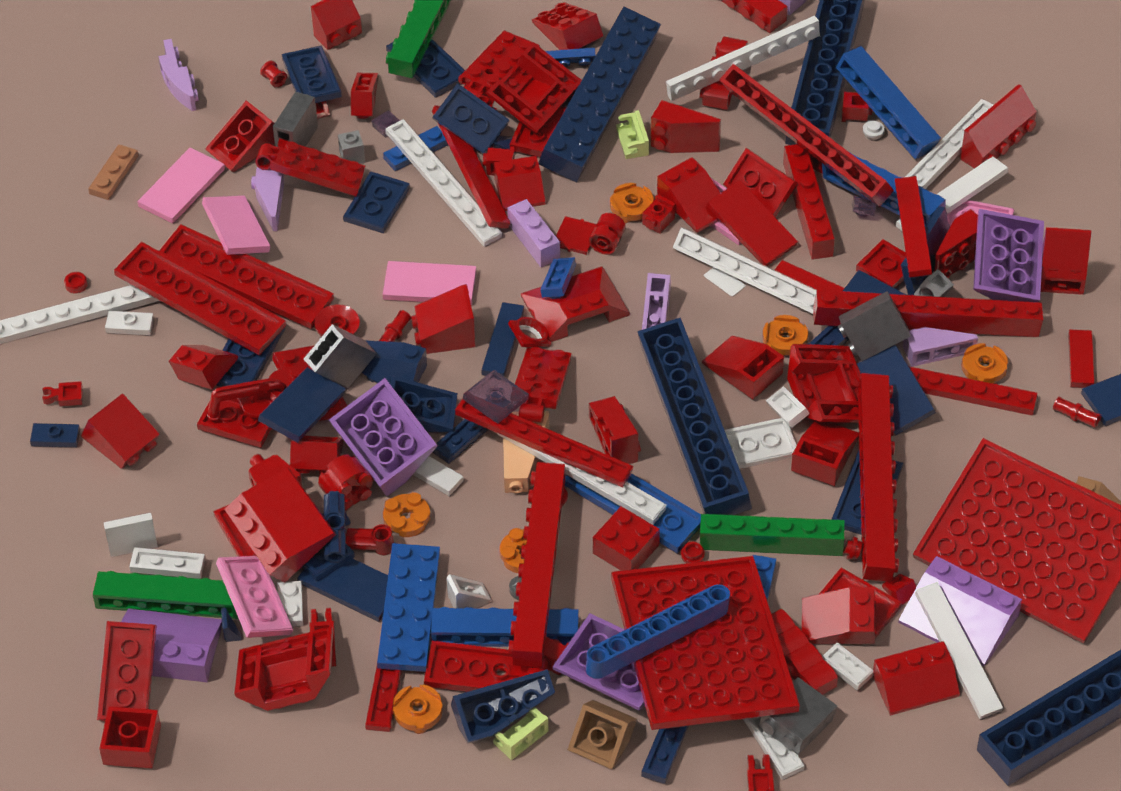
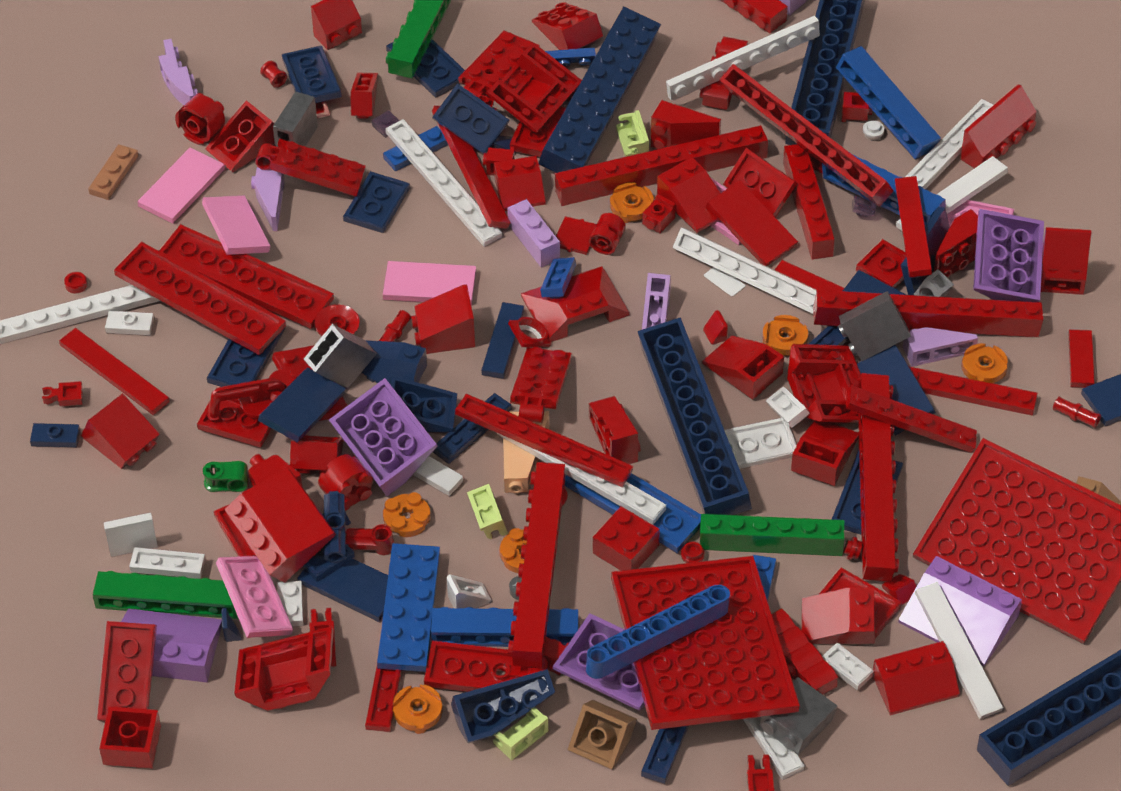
(114, 371): none -> red tile
(200, 118): none -> red brick
(201, 364): red slope -> none
(227, 476): none -> green piece
(351, 146): light grey brick -> none
(487, 511): none -> yellowish green hinge
(495, 396): clear purple tile -> none
(643, 168): none -> red brick
(716, 328): none -> red slope
(911, 419): none -> red plate

